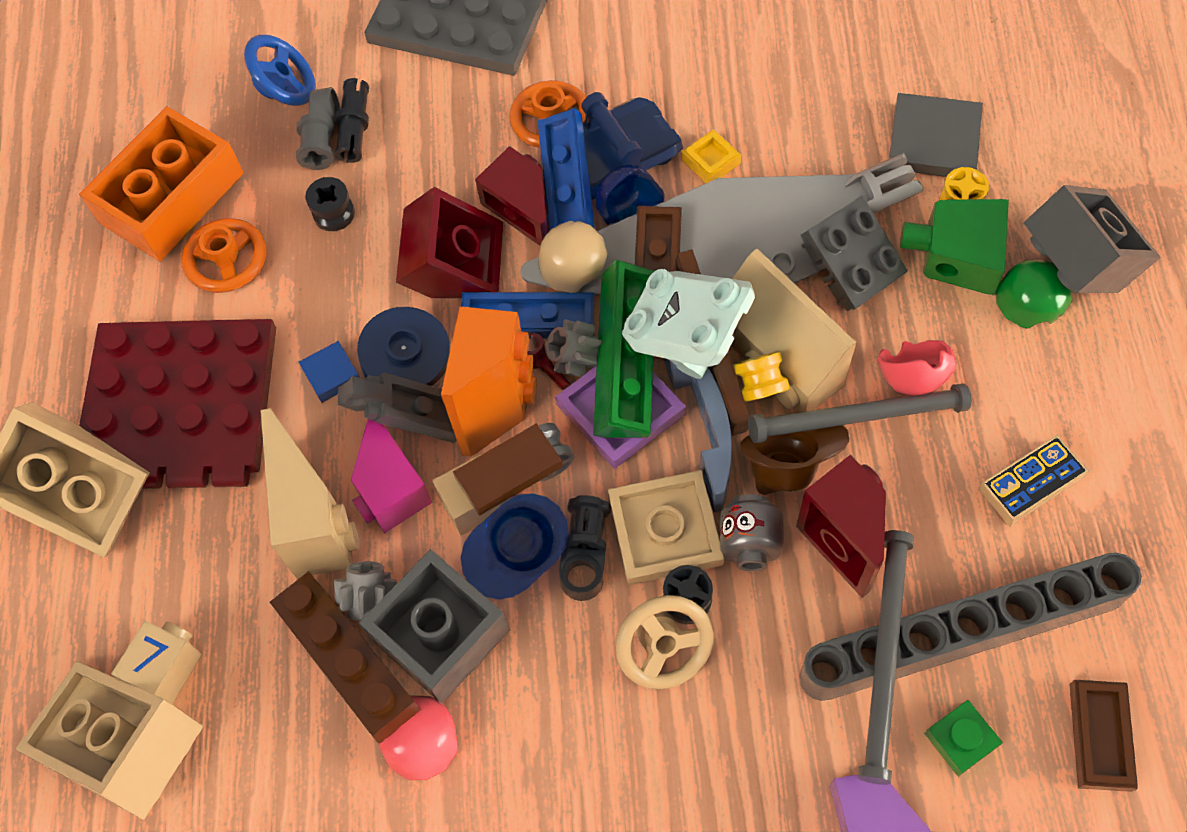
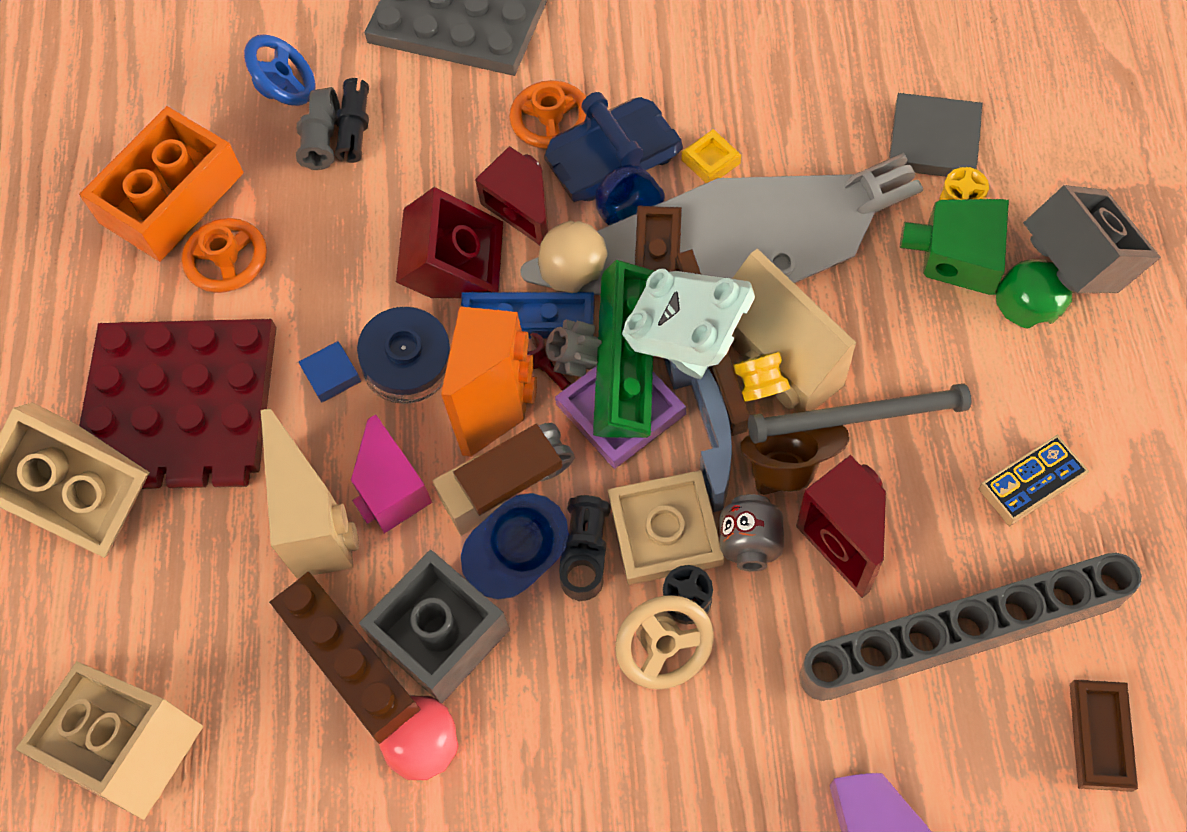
(158, 660): tan brick -> none
(326, 213): black wheel -> none
(362, 588): light grey gear -> none
(399, 404): dark grey hinge -> none
(565, 169): blue tile -> none
(854, 253): dark grey hinge -> none
(878, 736): dark grey bar -> none
(918, 367): coral hair -> none
(963, 738): green plate -> none

